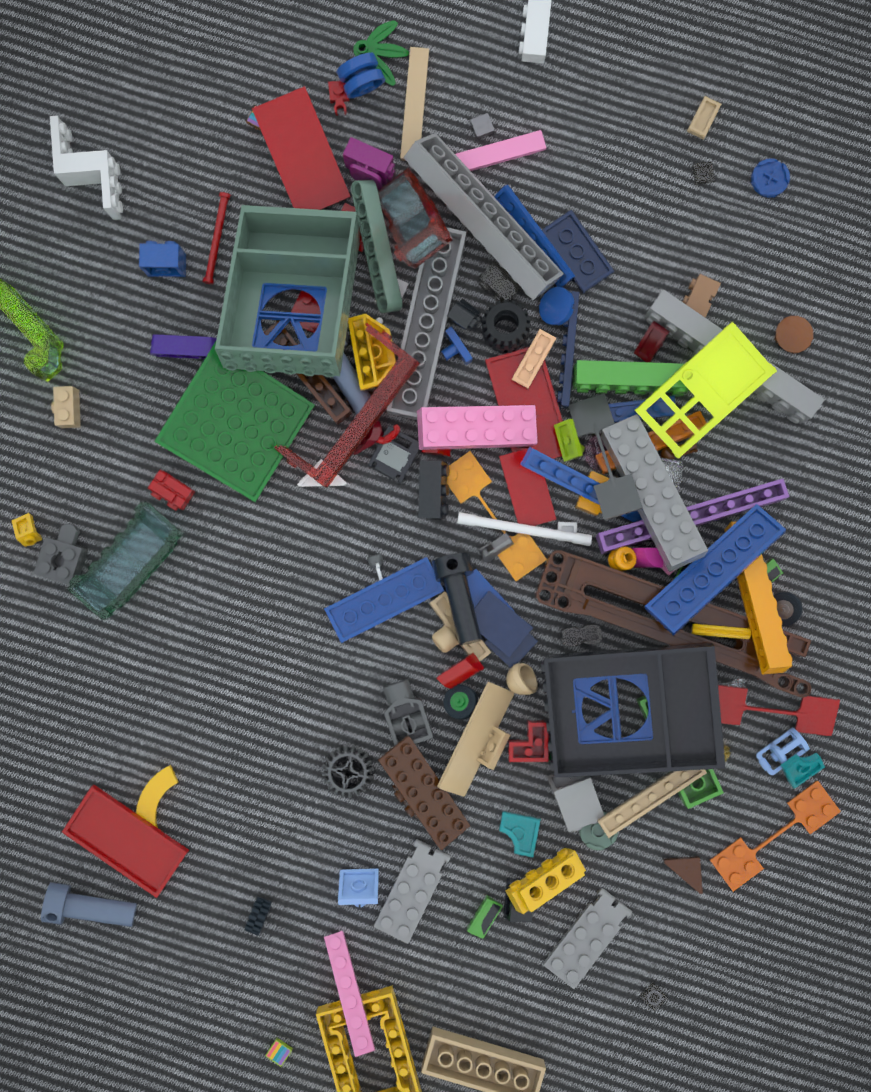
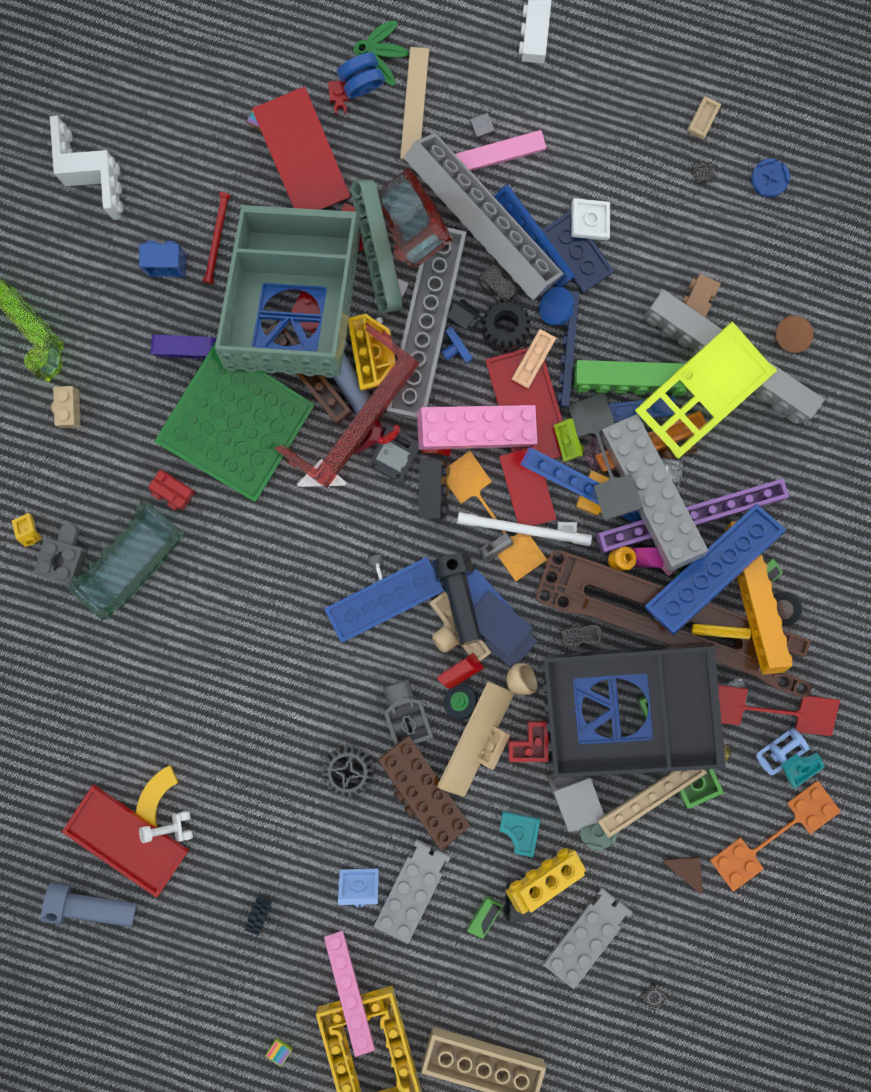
(147, 833): none -> white bar
(368, 163): magenta brick -> none
(590, 219): none -> white tile
(651, 342): dark red tile -> none

